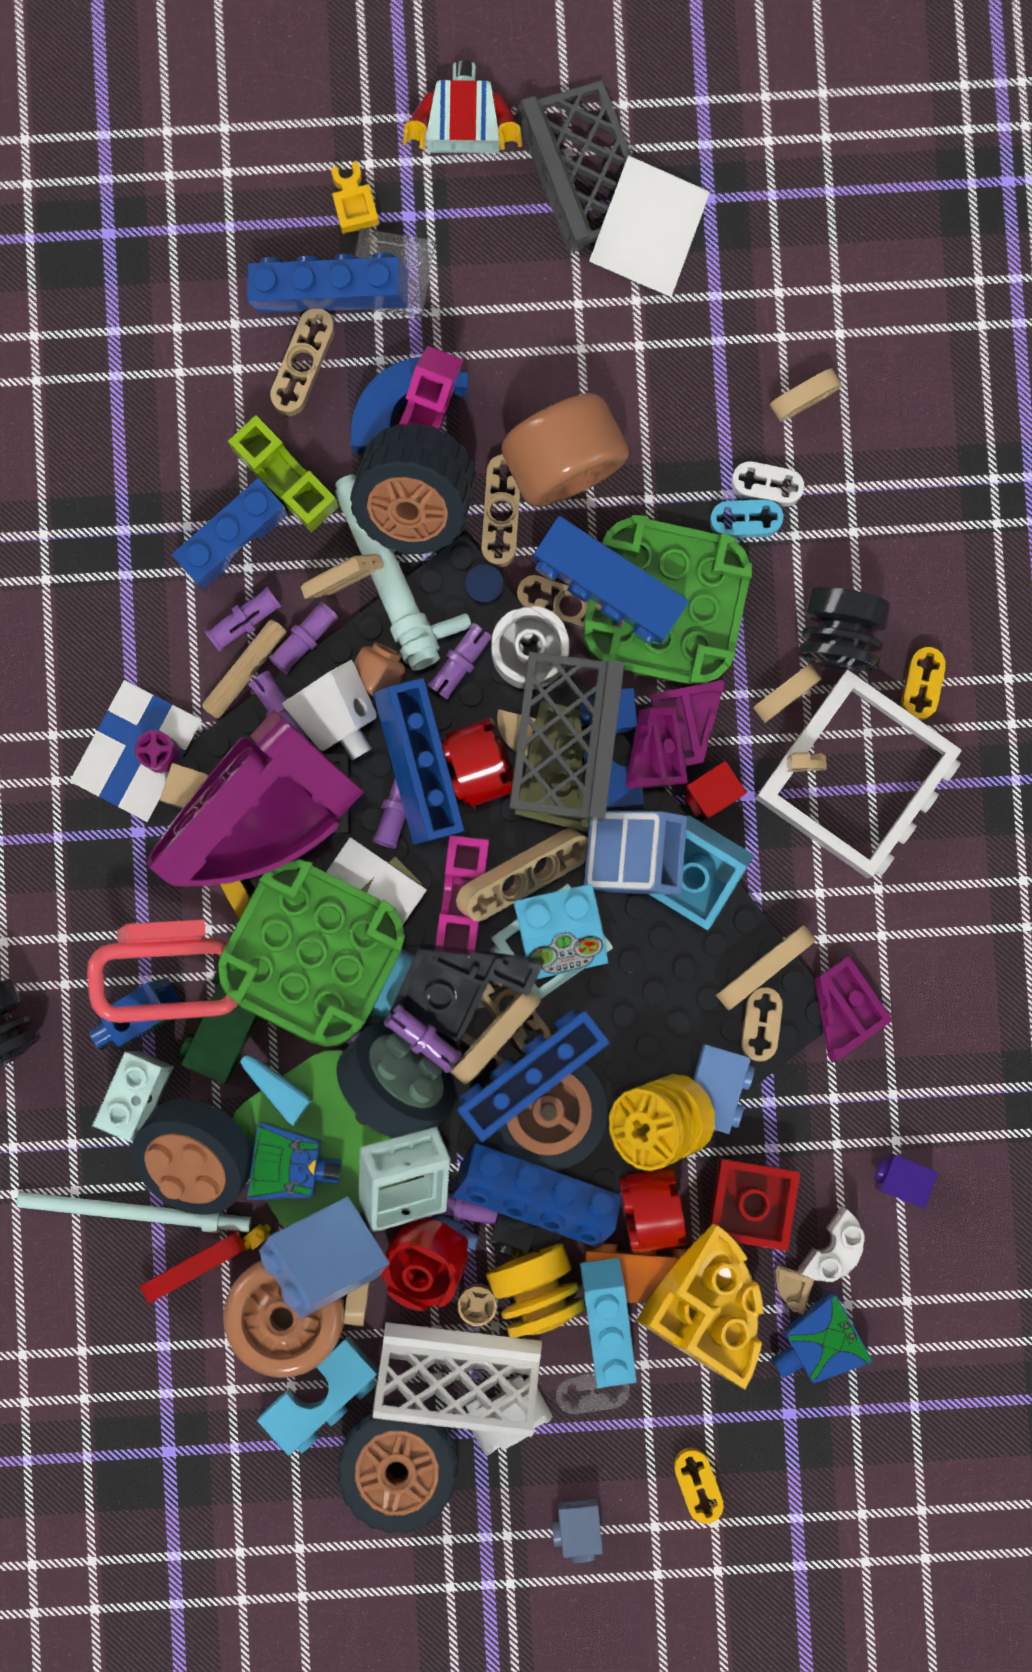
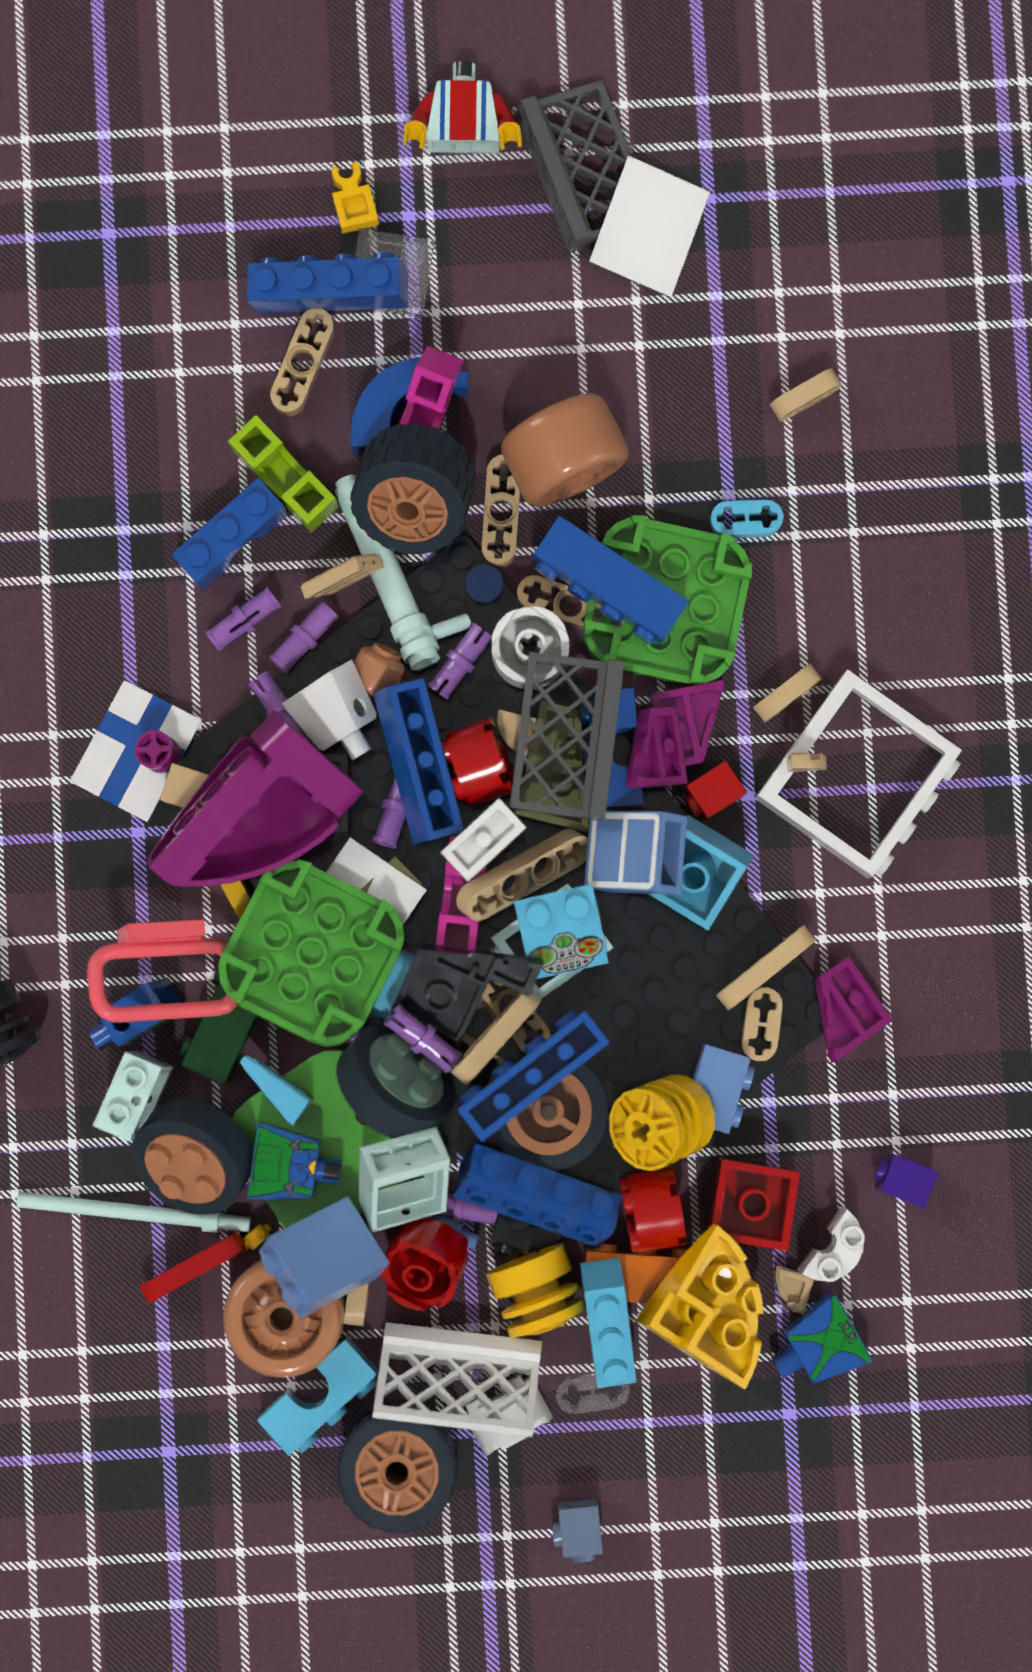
(244, 669): tan axle -> none
(479, 1310): tan wheel -> none
(483, 840): none -> white plate
(707, 1482): yellow beam -> none
(767, 474): white beam -> none
(844, 622): black wheel -> none
(932, 685): yellow beam -> none

